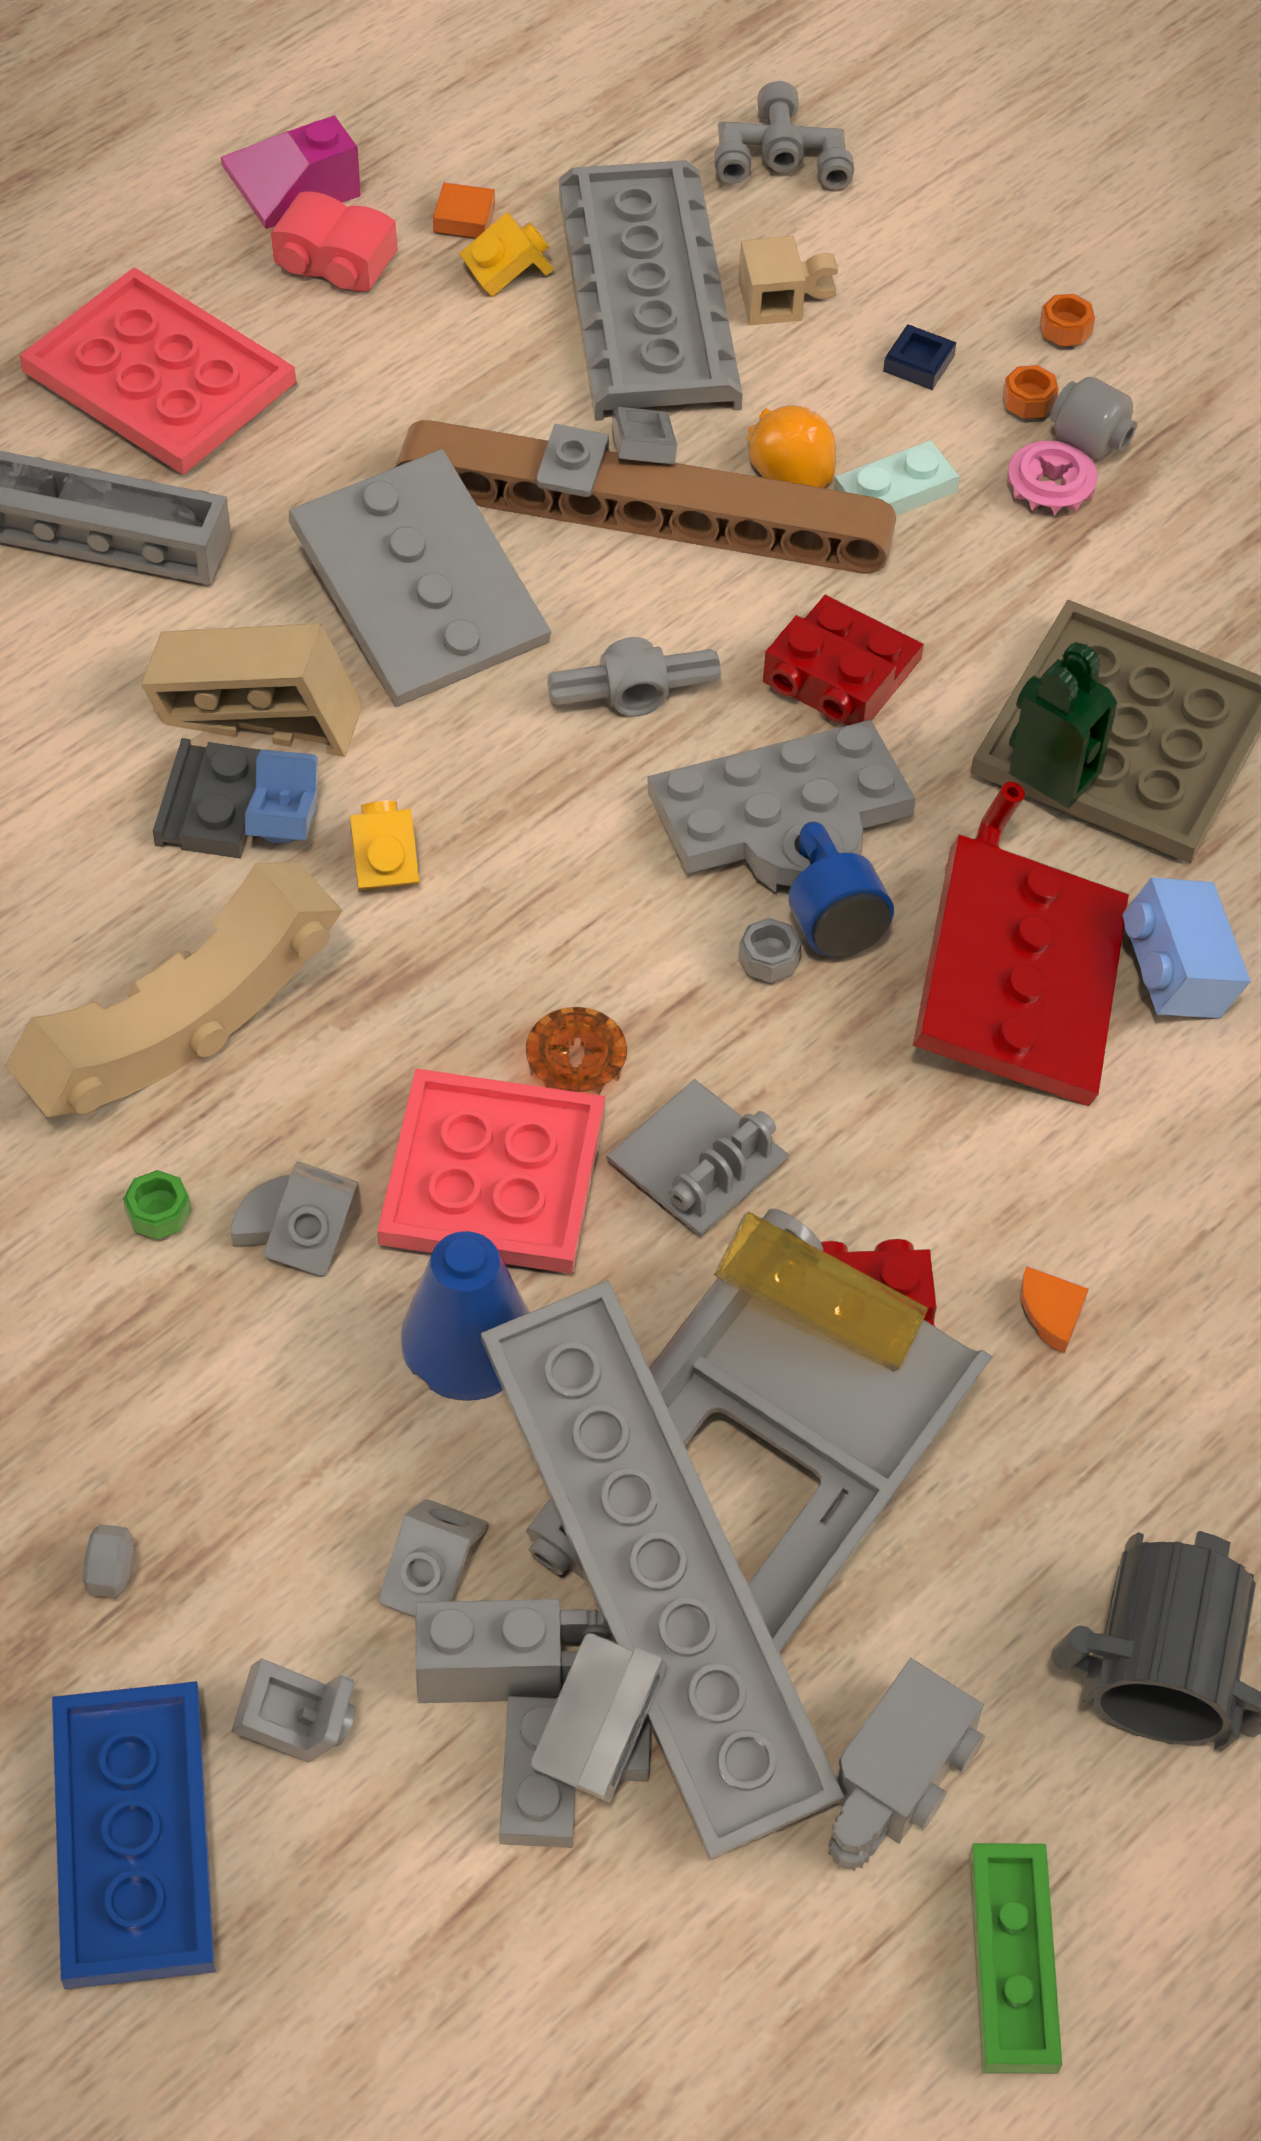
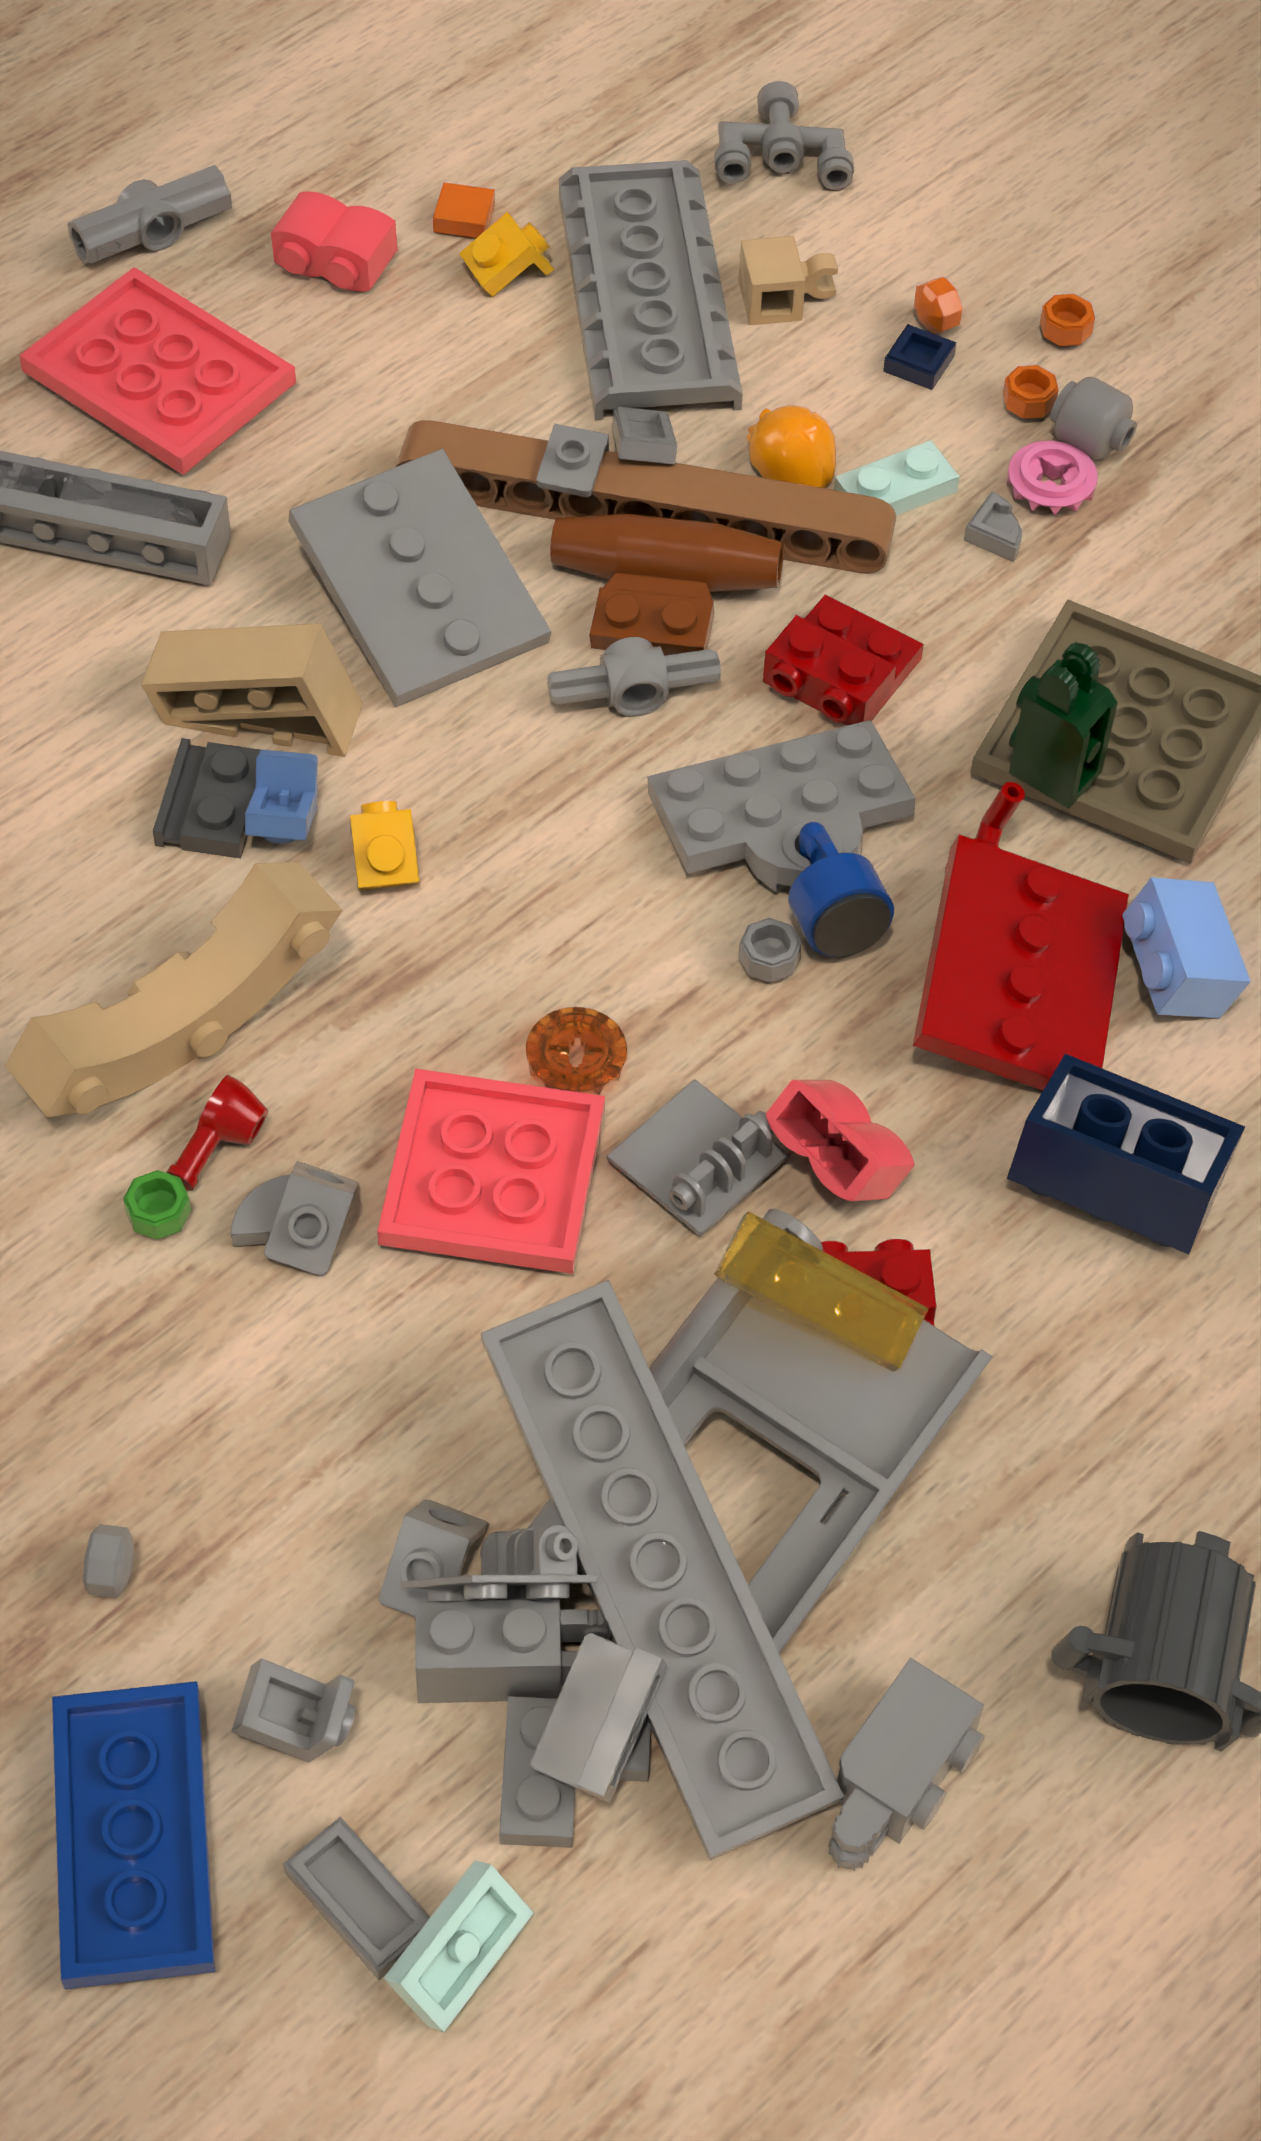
(149, 215): none -> light grey piece
(229, 1116): none -> red bar
(304, 159): dark pink slope -> none
(357, 1896): none -> light grey tile
(457, 1299): blue cone -> none
(459, 1945): none -> light aqua plate
(515, 1567): none -> light grey hinge
(662, 574): none -> dark orange plate
(843, 1146): none -> coral brick
(938, 305): none -> orange tile
(995, 528): none -> light grey tile
(1015, 1959): bright green plate -> none
(1052, 1306): orange tile -> none
(1125, 1153): none -> dark blue slope

